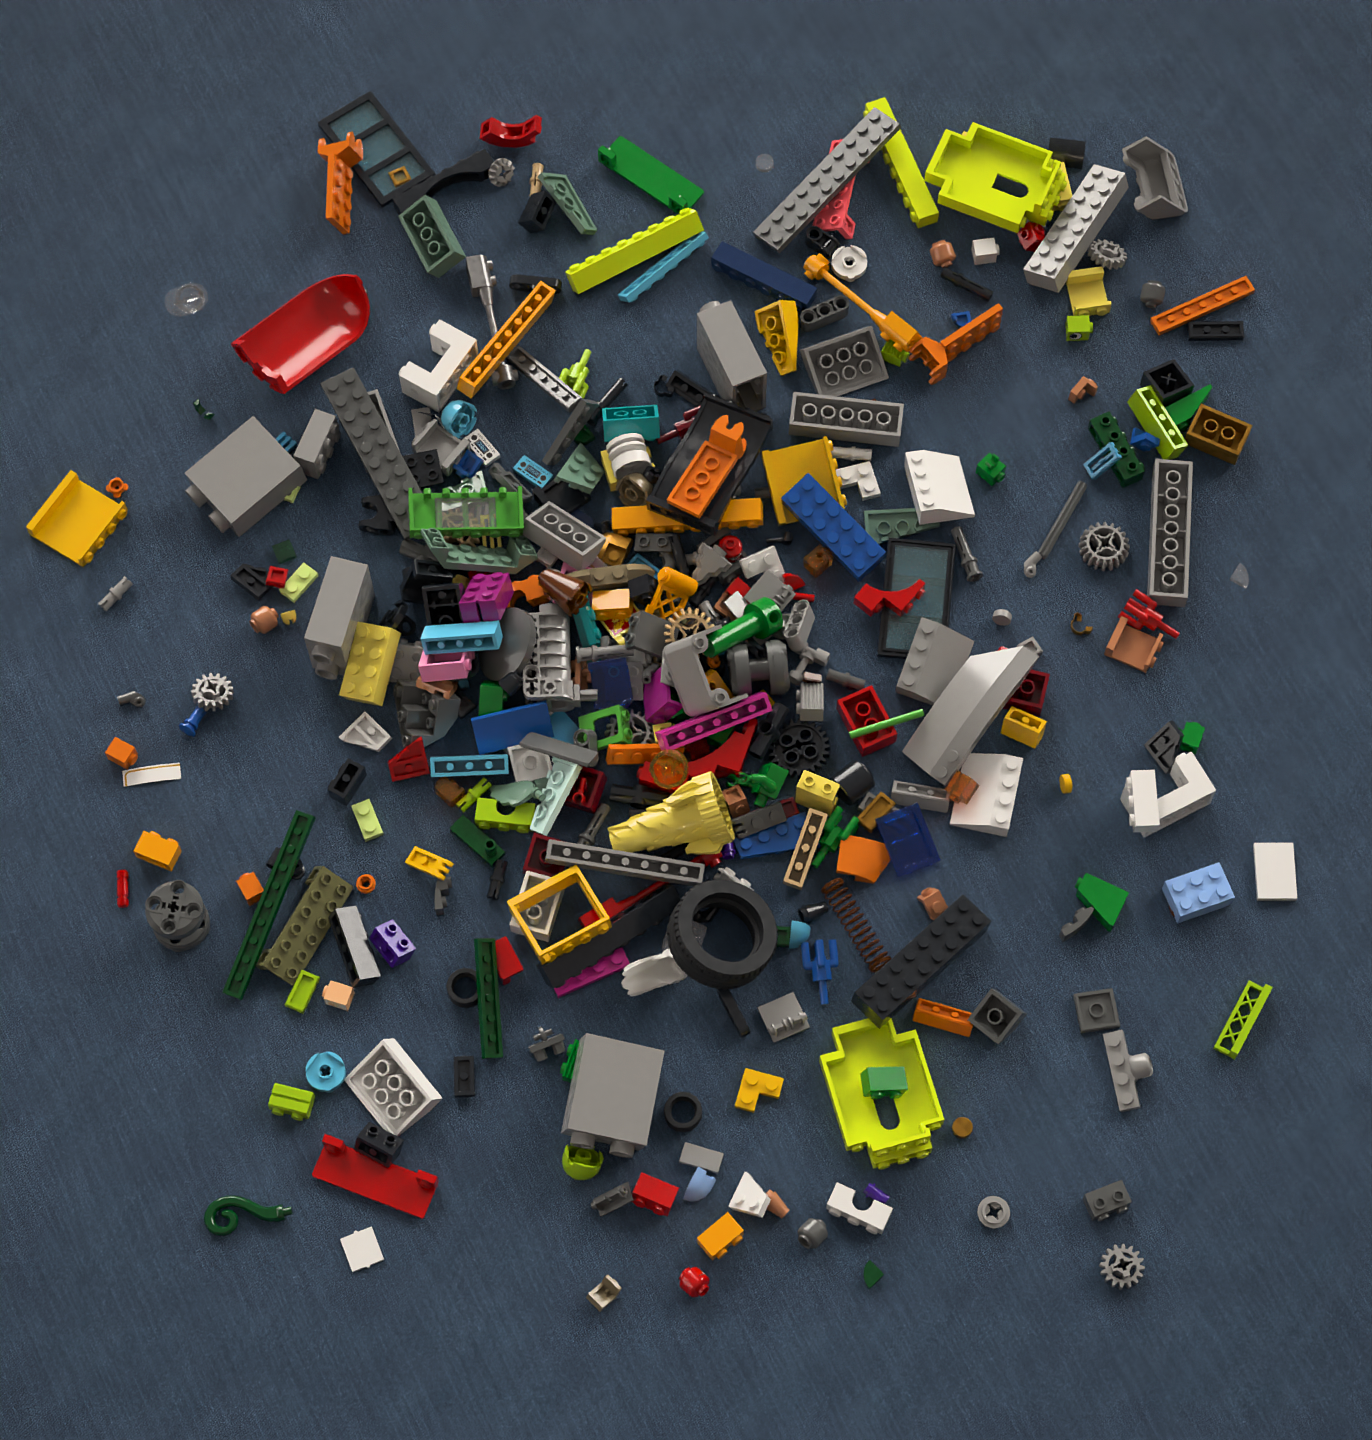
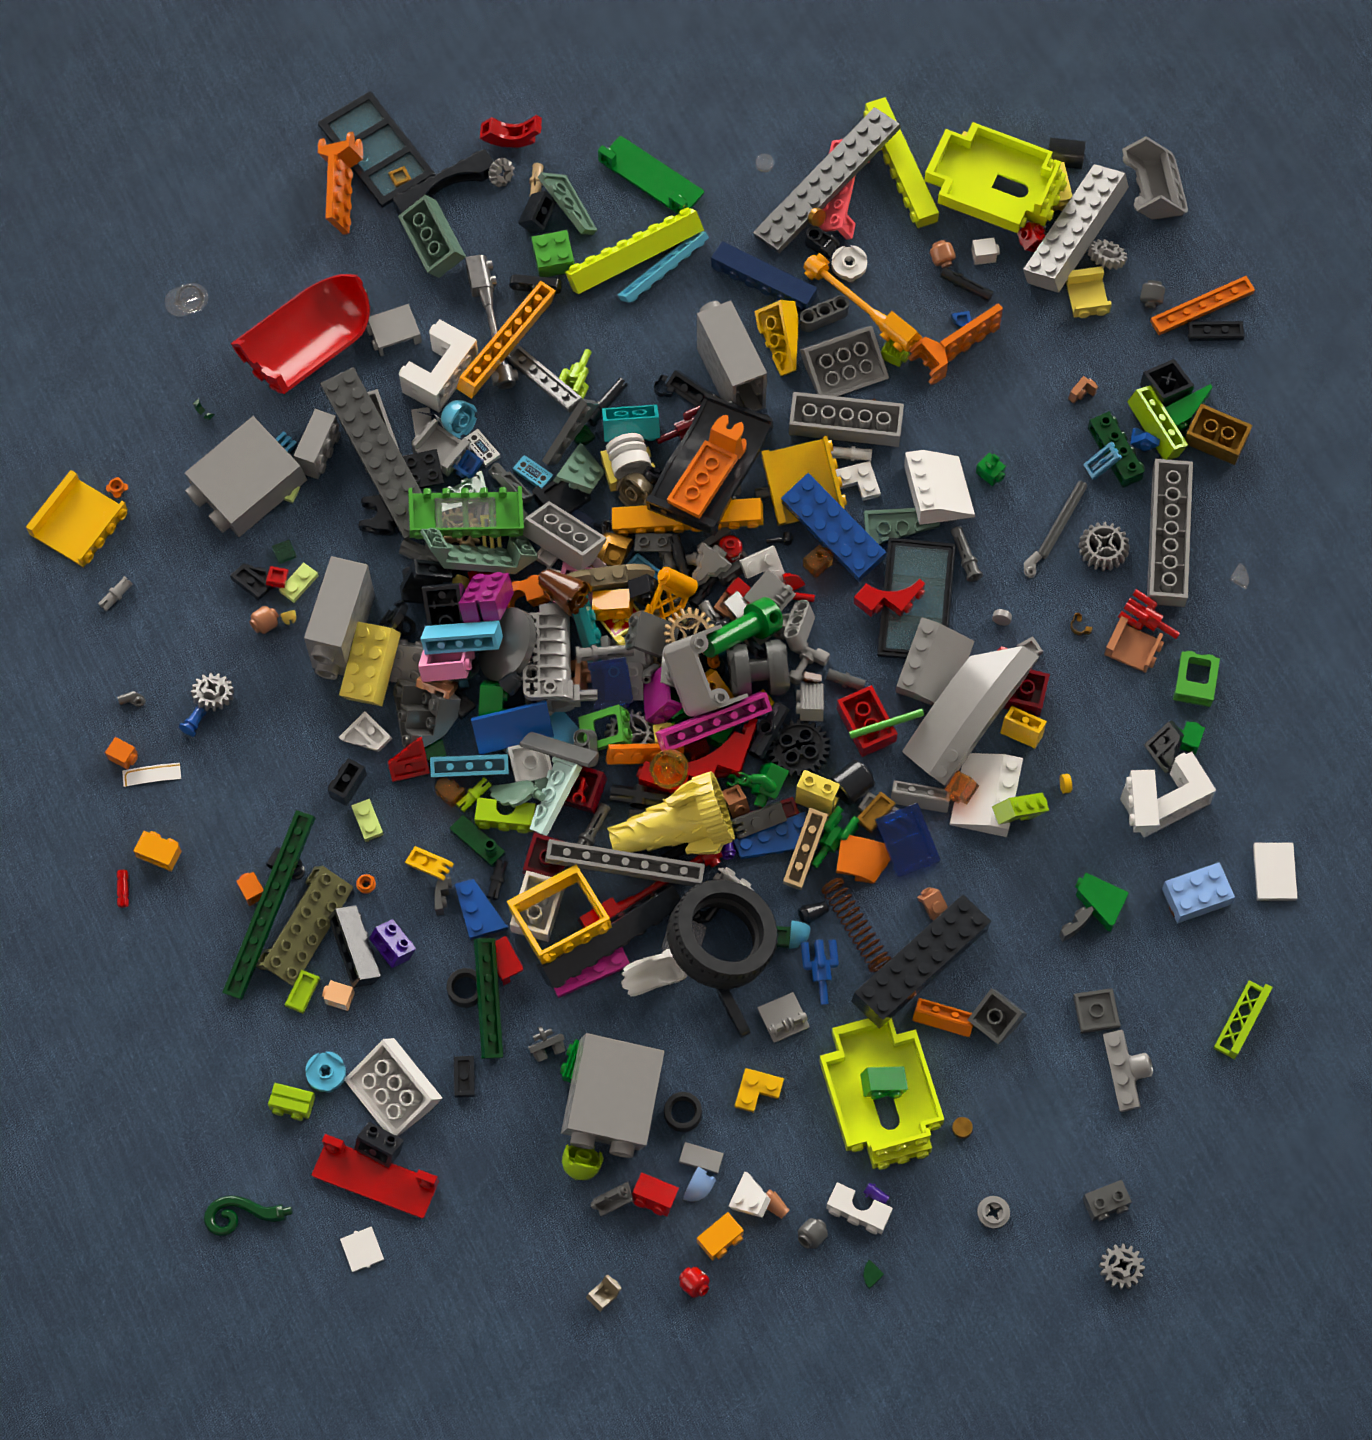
(177, 916): dark grey piece -> none
(392, 328): none -> light grey panel
(435, 749): none -> dark green tile
(477, 910): none -> blue wing
(552, 253): none -> bright green brick
(816, 217): none -> pearl gold tile
(1021, 807): none -> lime arch
(1078, 328): lime brick -> none
(1192, 691): none -> bright green window

